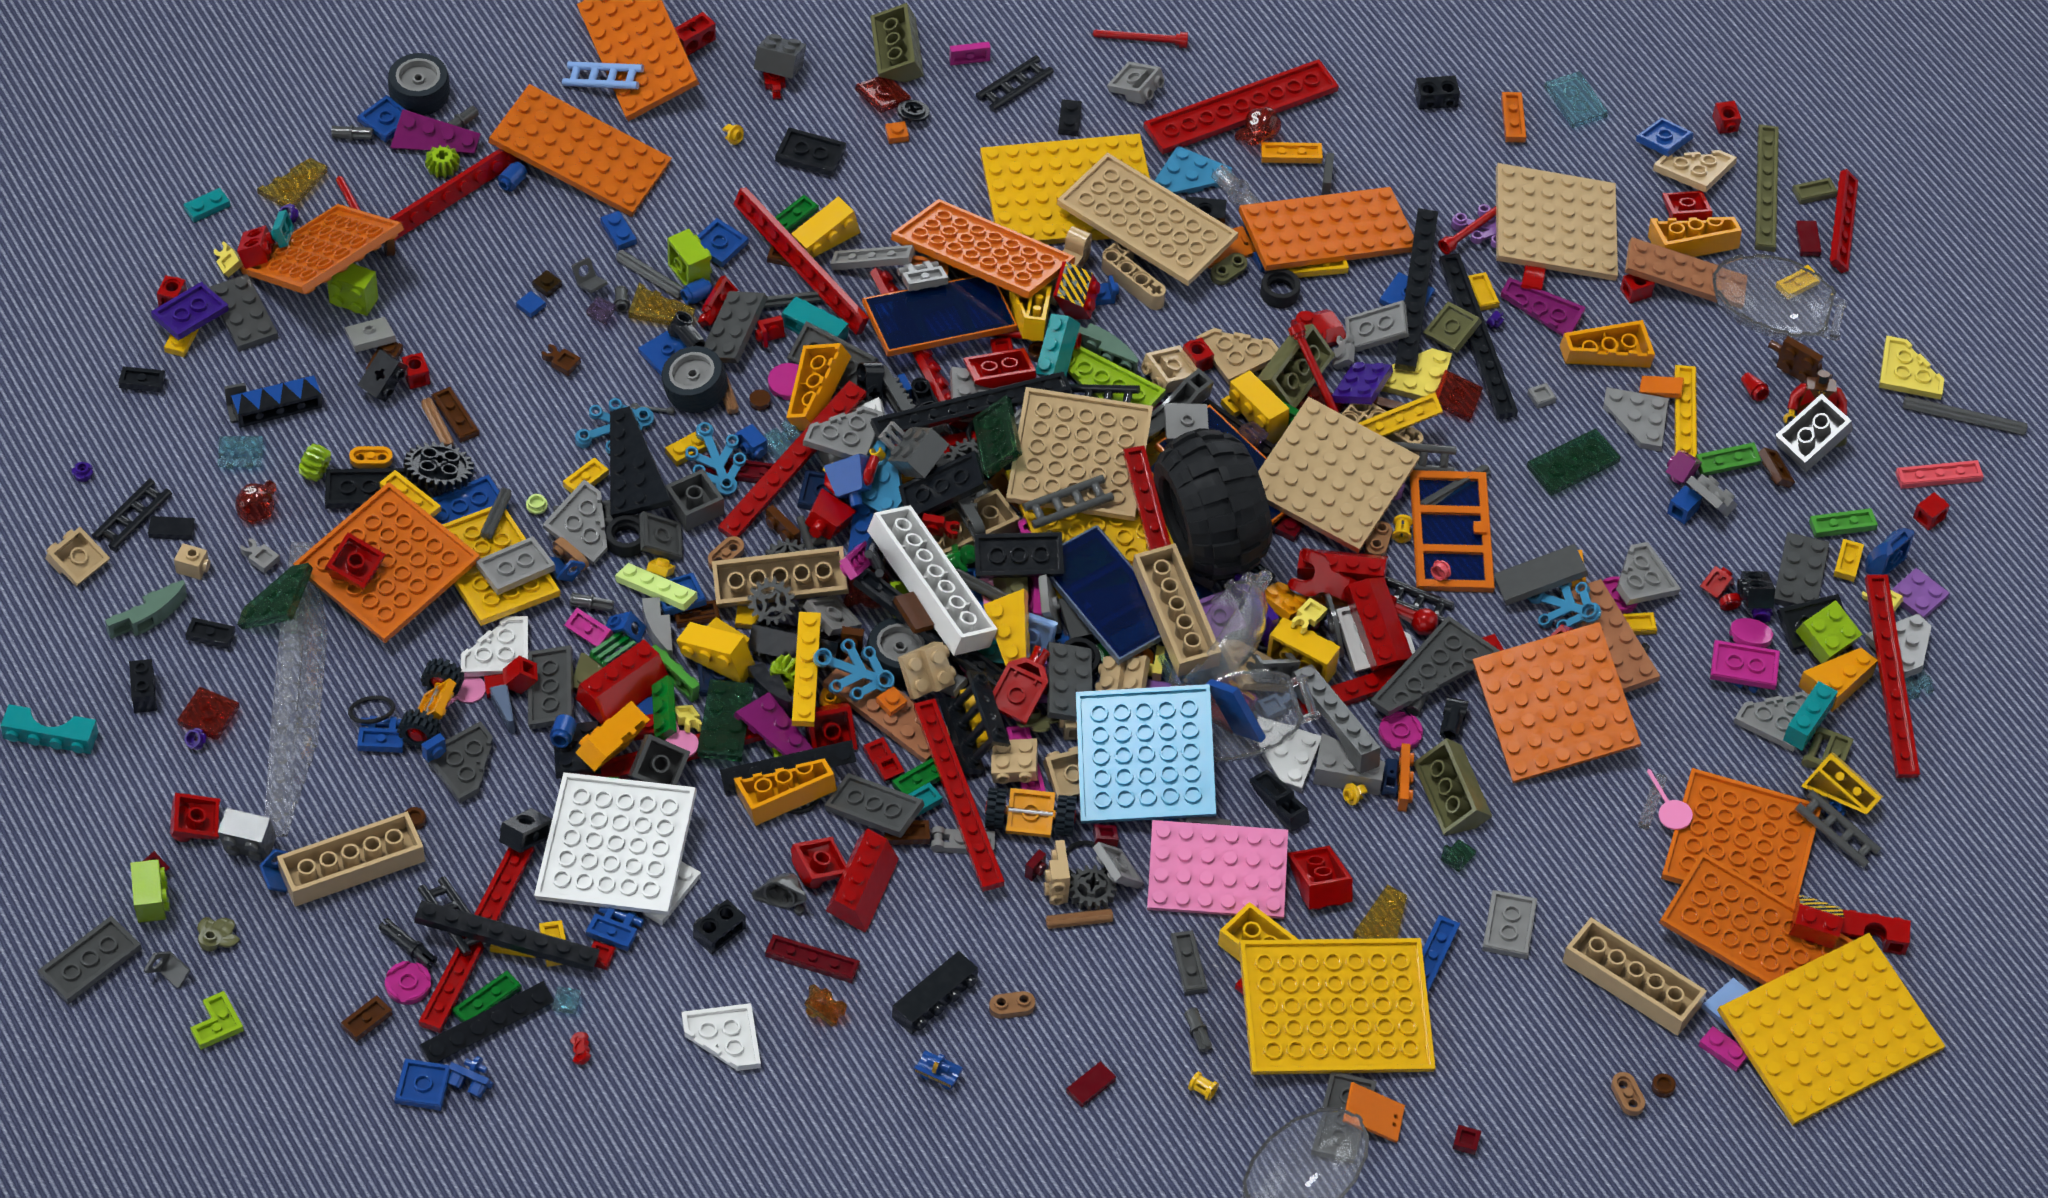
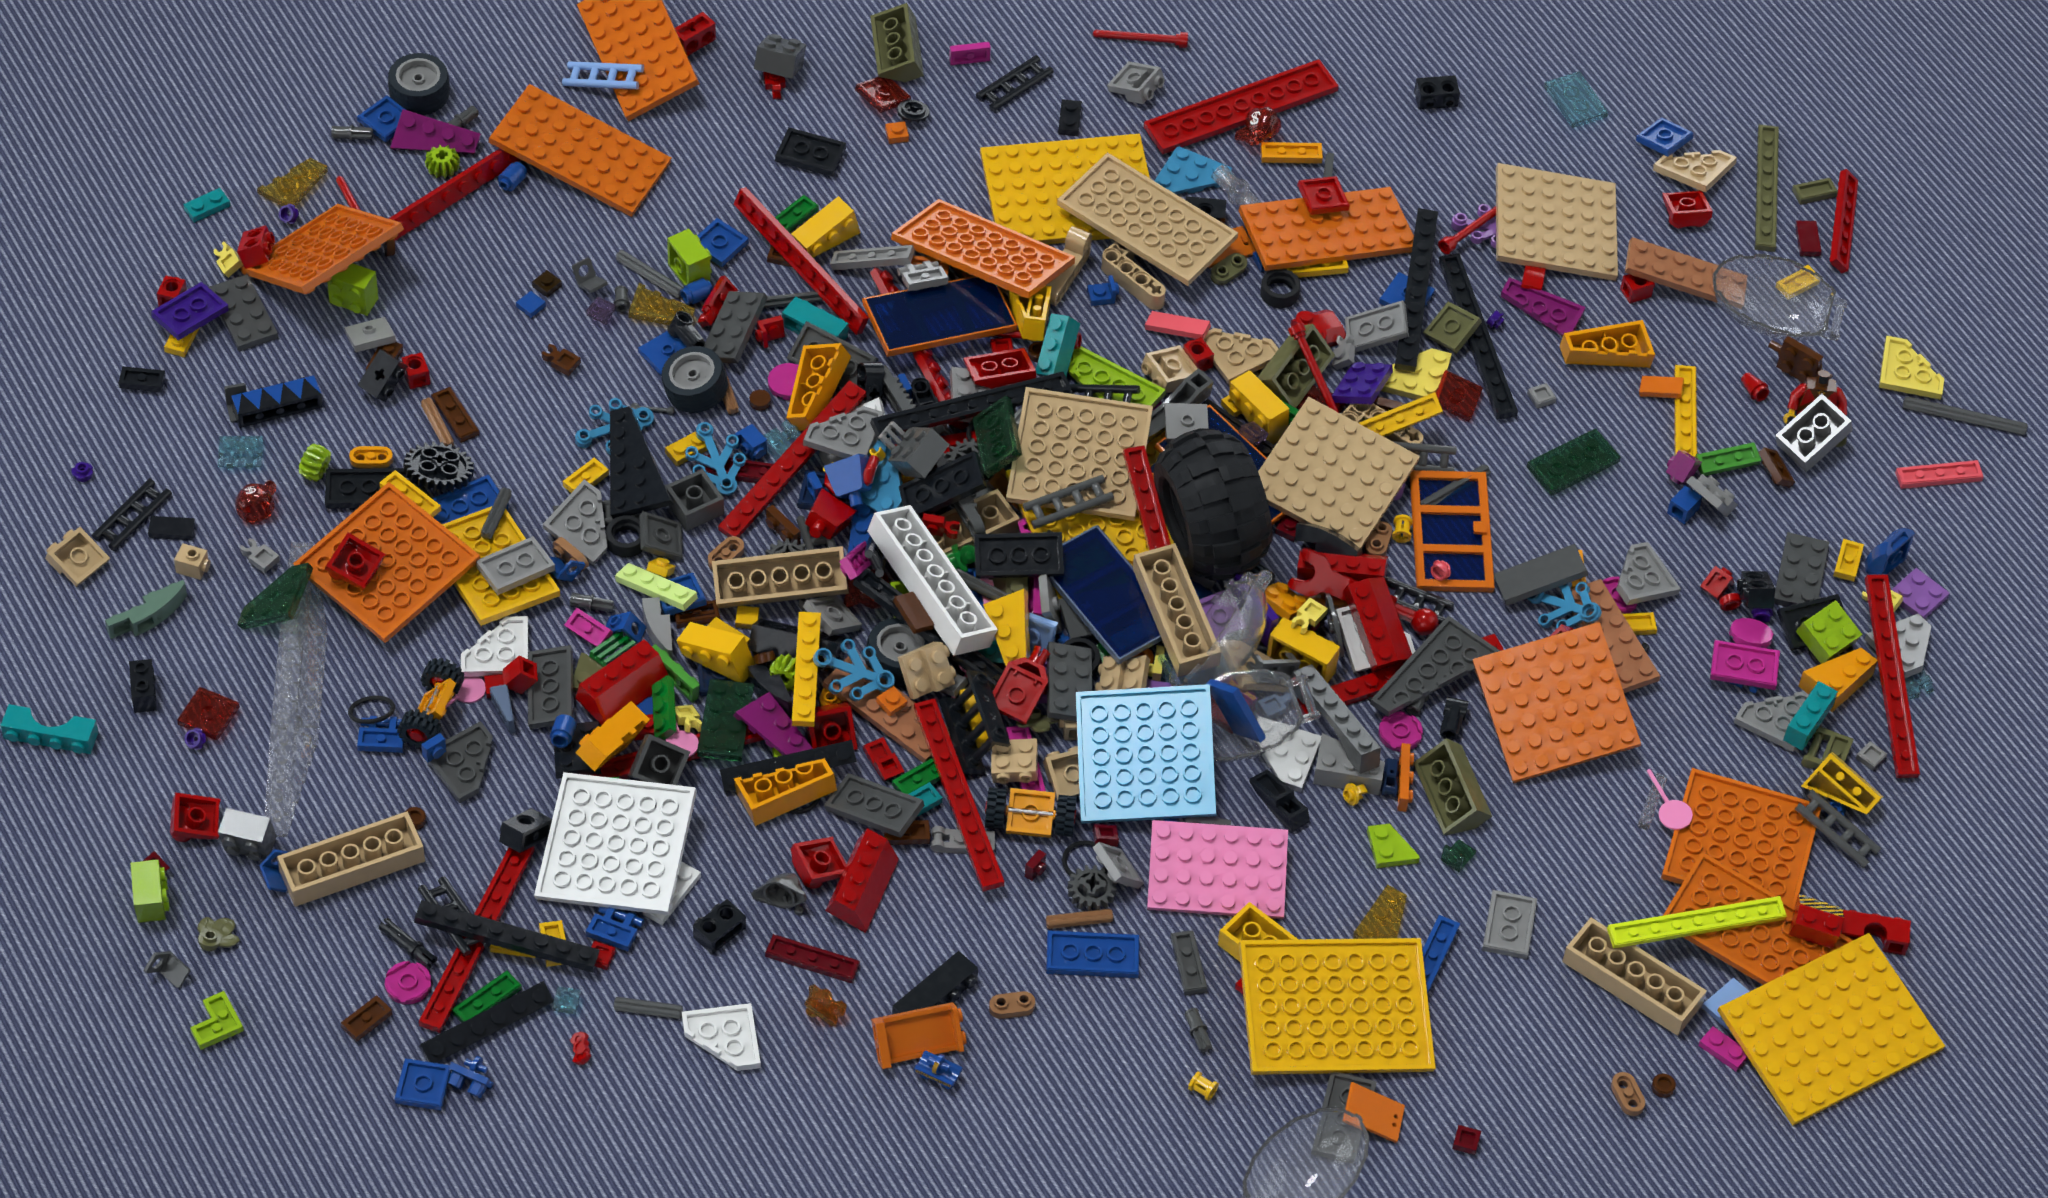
(89, 959): dark grey plate -> none
(210, 633): black plate -> none
(282, 229): teal plate -> none
(536, 504): yellowish green plate -> none
(618, 230): blue plate -> none
(648, 1007): none -> dark grey axle
(735, 133): yellow plate -> none
(762, 595): dark grey gear -> none
(764, 657): none -> reddish brown tile
(813, 484): none -> blue tile
(856, 635): reddish brown plate -> none
(912, 1032): none -> orange panel
(1058, 875): tan plate -> none
(1076, 291): slope -> none
(1091, 1084): dark red tile -> none
(1092, 954): none -> blue tile
(1108, 347): sand green slope -> none
(1177, 325): none -> coral tile
(1321, 877): red slope -> none
(1323, 195): none -> red plate
(1326, 539): none -> black slope
(1389, 847): none -> lime wing
(1484, 291): yellow tile -> none
(1513, 117): orange plate -> none
(1638, 415): light grey plate -> none
(1695, 235): light orange wedge -> none
(1696, 922): none -> neon yellow tile
(1726, 117): red brick -> none
(1843, 523): bright green plate -> none
(1871, 756): none -> light grey tile
(1931, 511): red brick -> none

